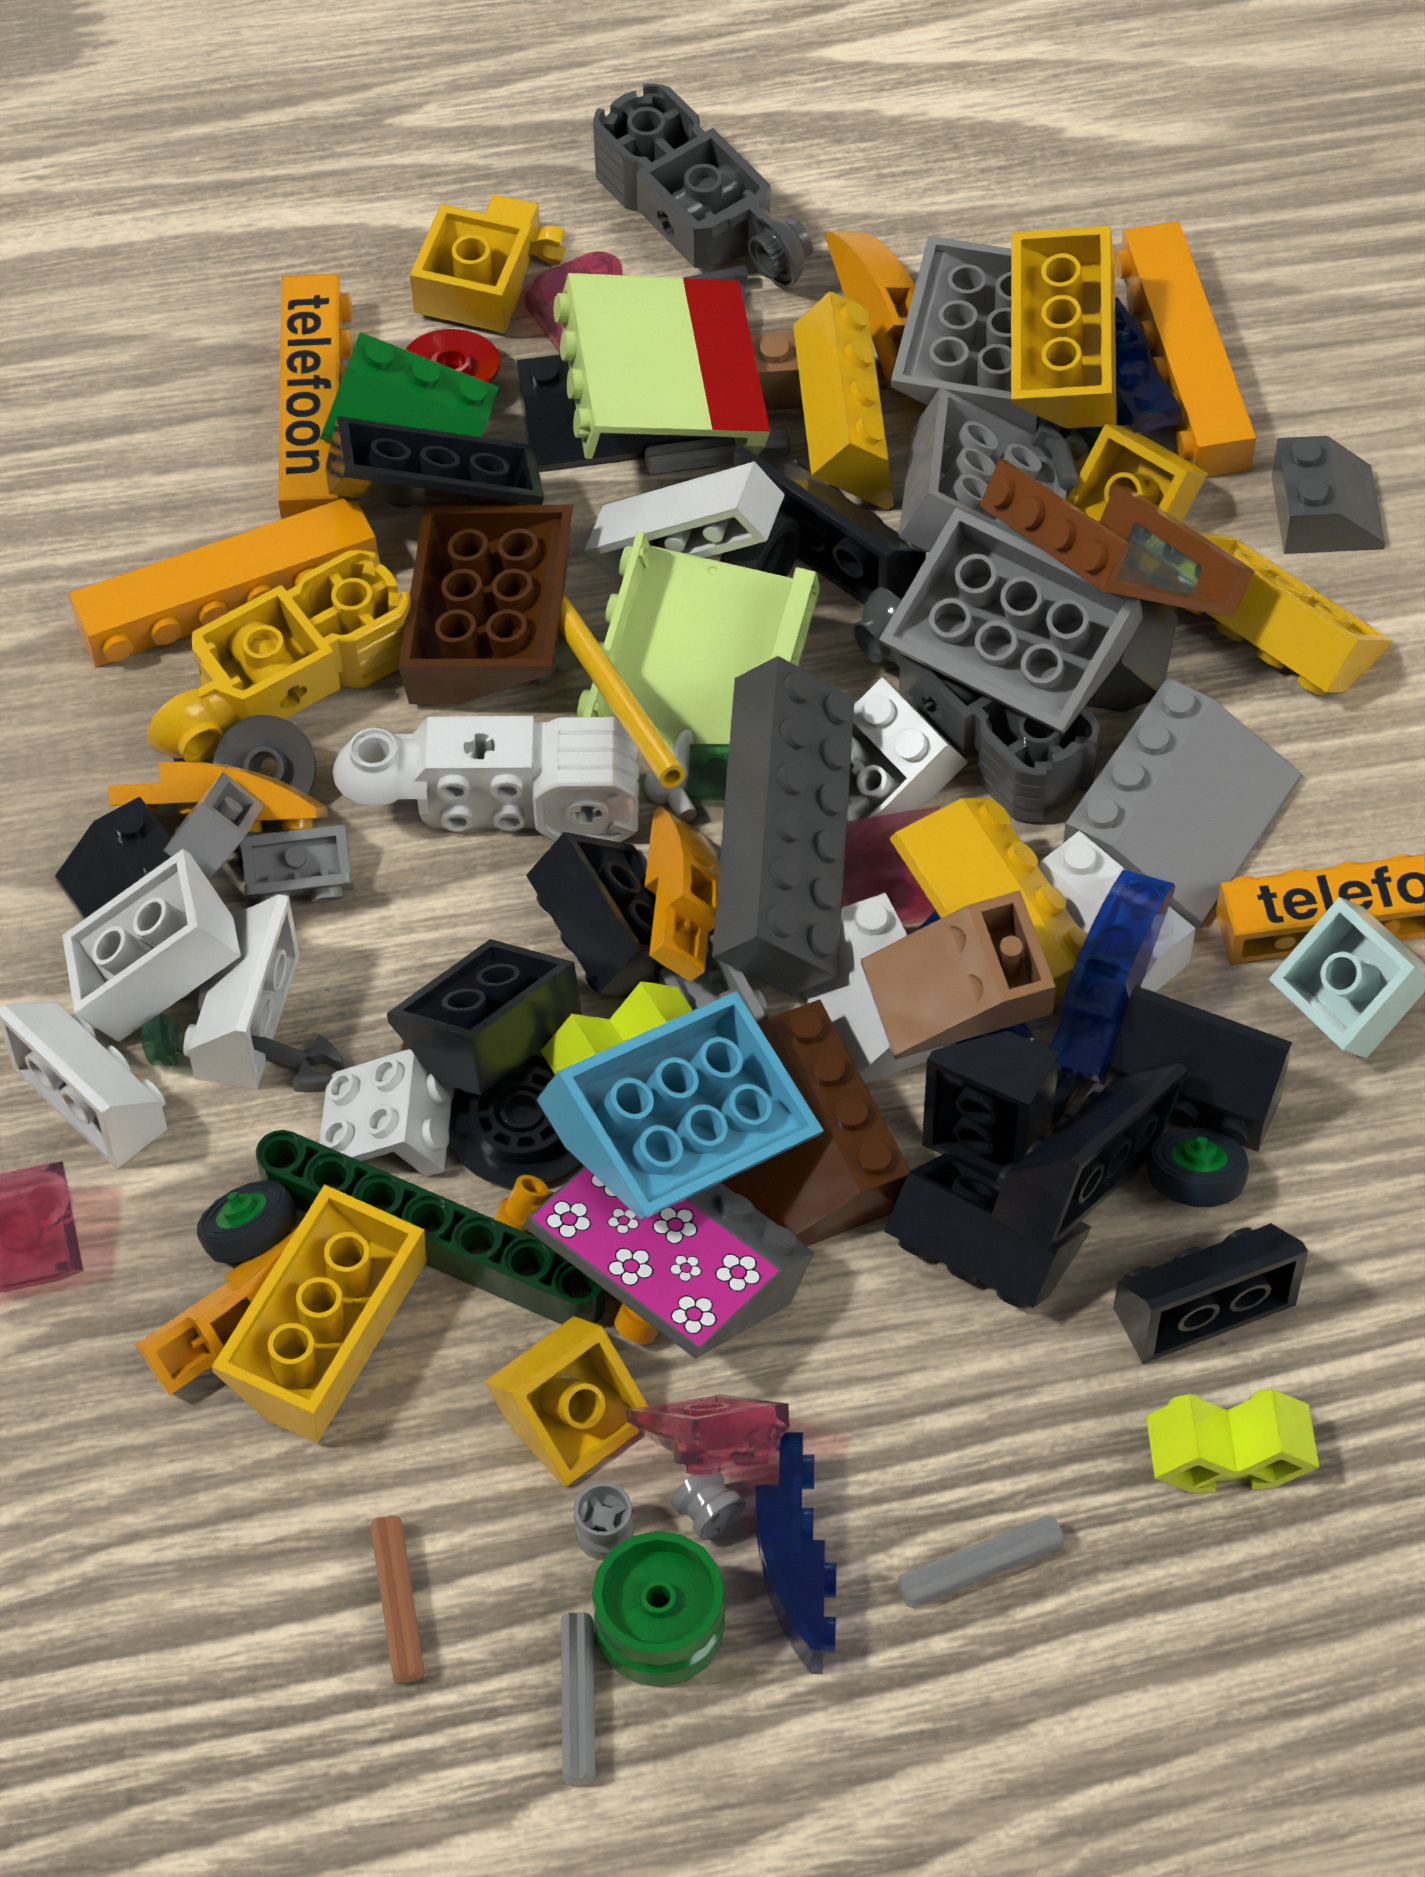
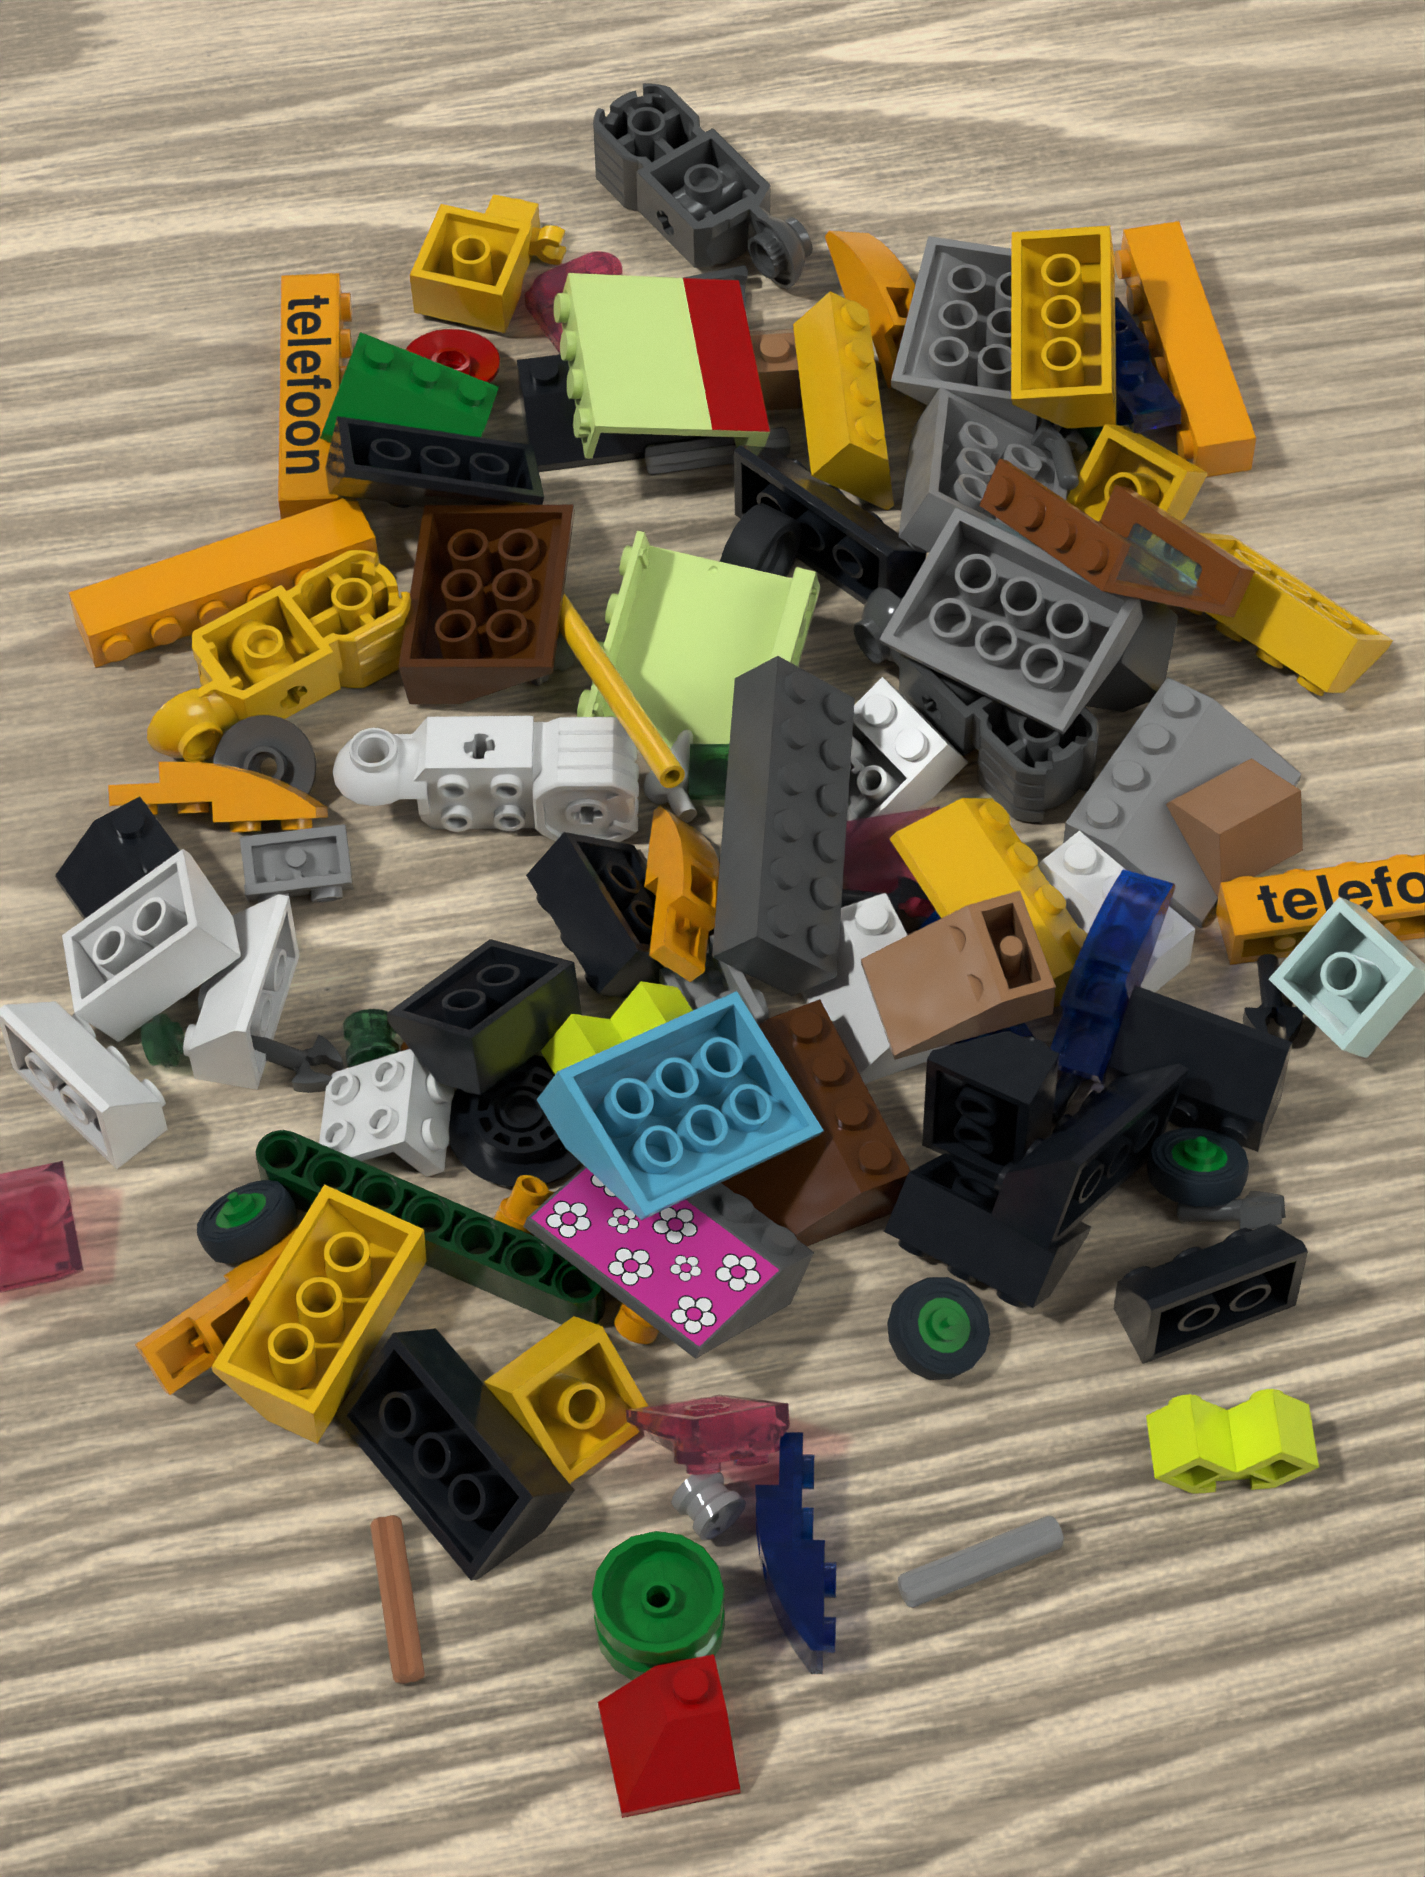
(216, 824): light grey brick -> none
(368, 1036): none -> clear green wheel
(452, 1451): none -> black slope
(578, 1699): light grey axle -> none
(602, 1507): light grey wheel -> none
(670, 1738): none -> red slope
(690, 517): white brick -> none
(906, 889): none -> black bar
(938, 1328): none -> black wheel
(1240, 822): none -> medium nougat slope
(1253, 1211): none -> dark grey bar
(1272, 1003): none -> black bar
(1324, 497): dark grey slope -> none

